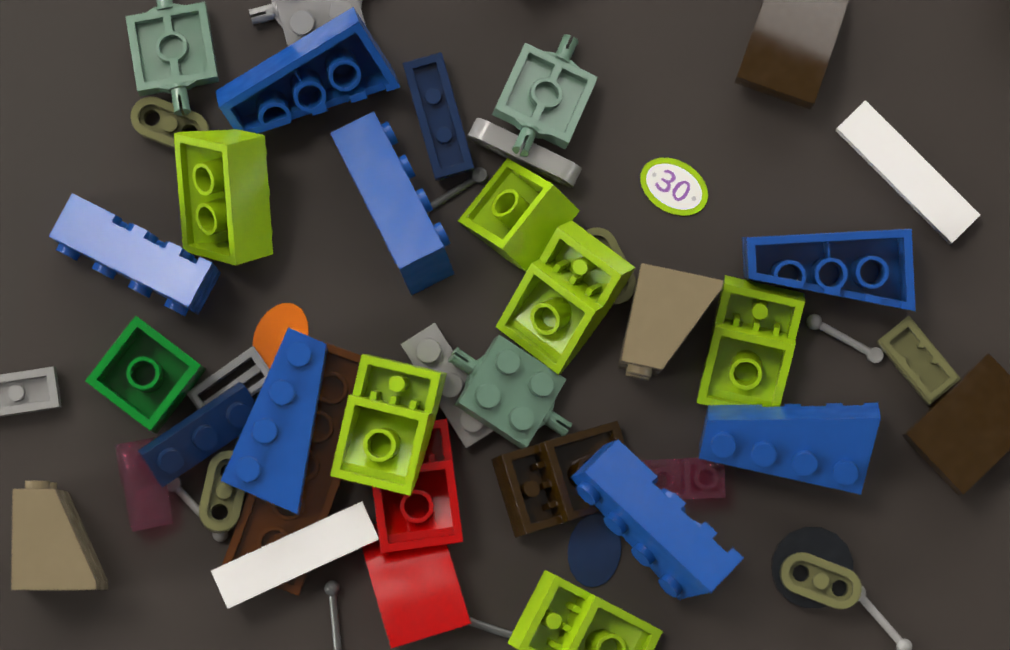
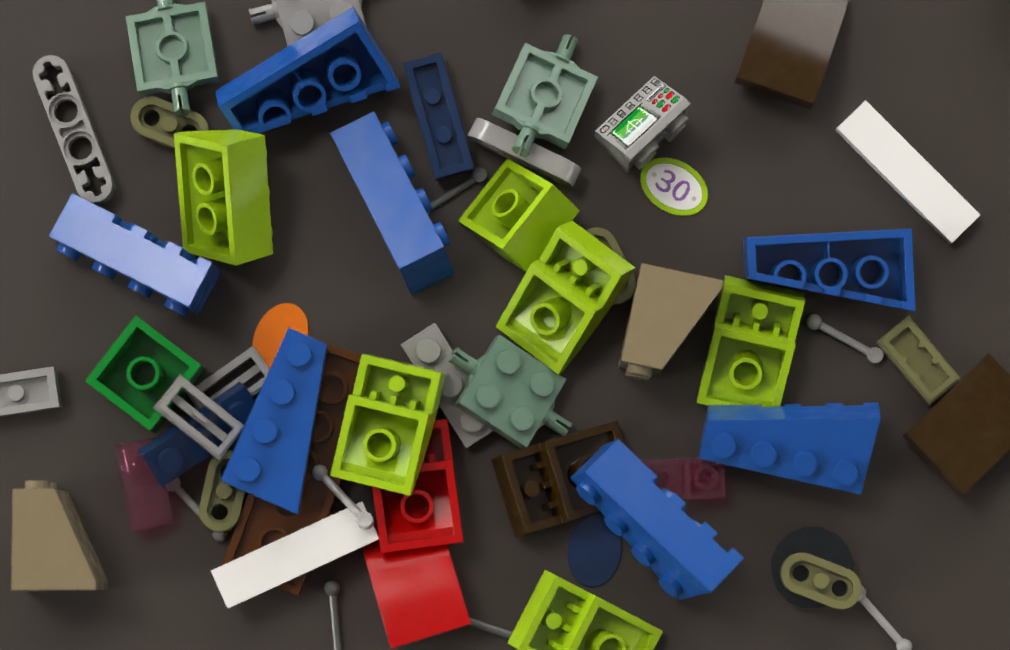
(70, 131): none -> light grey beam
(171, 395): none -> light grey tile
(364, 519): none -> light grey hinge
(642, 123): none -> light grey slope

